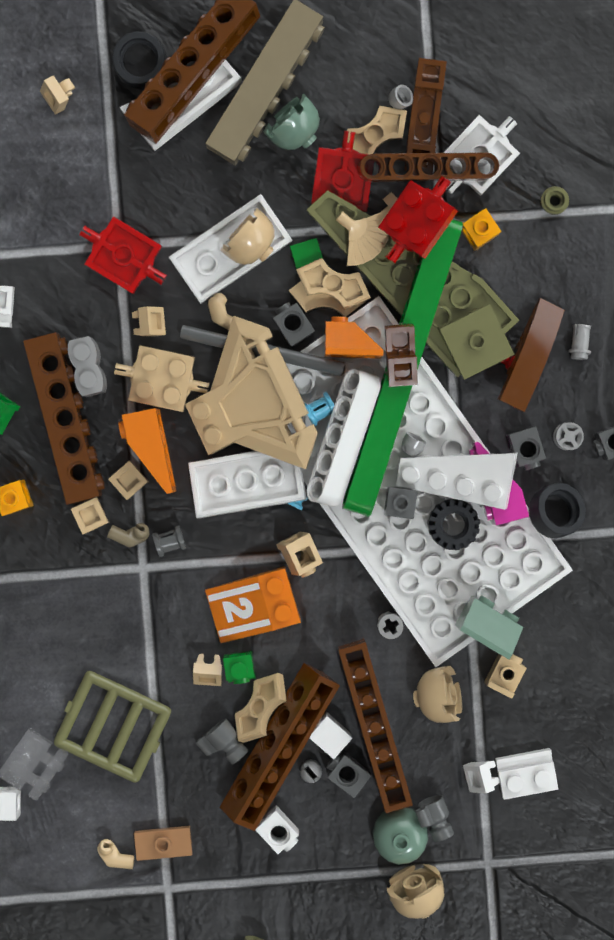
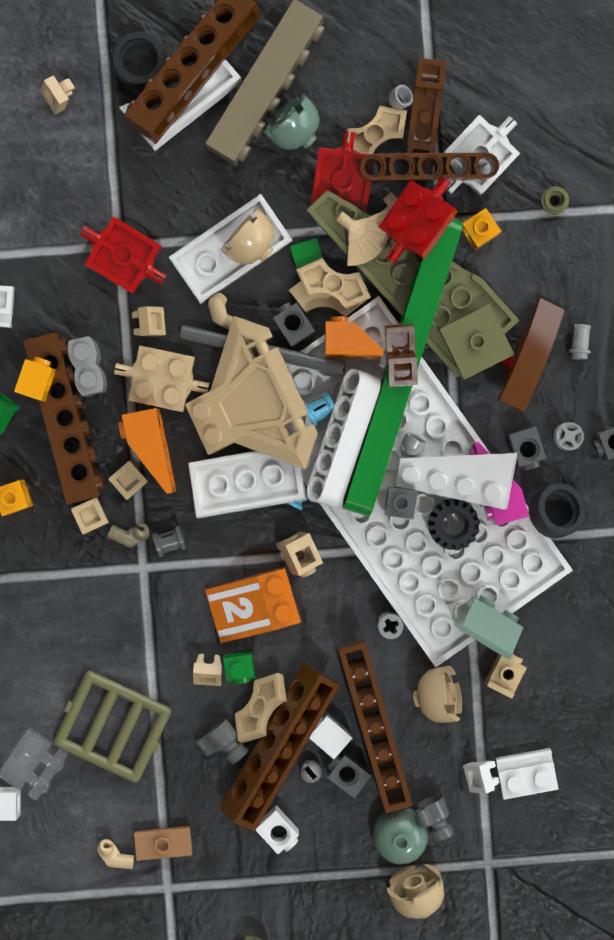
(35, 379): none -> light orange brick

